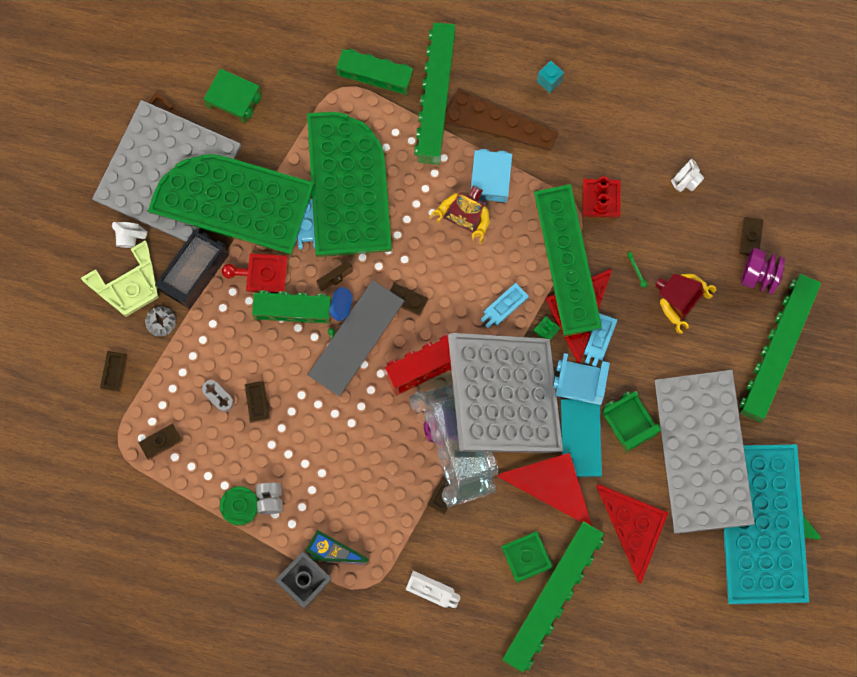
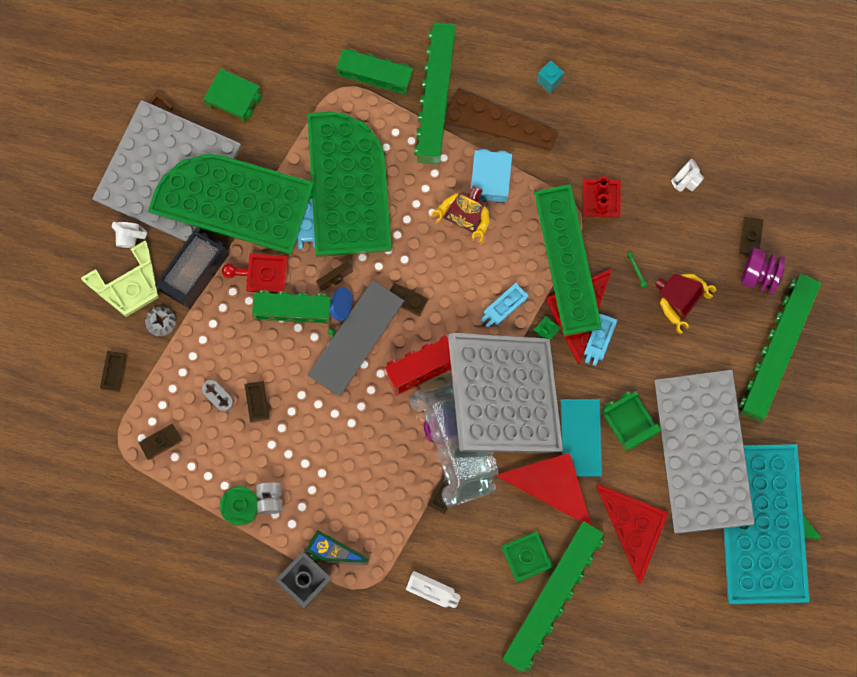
(581, 381): medium azure panel -> none

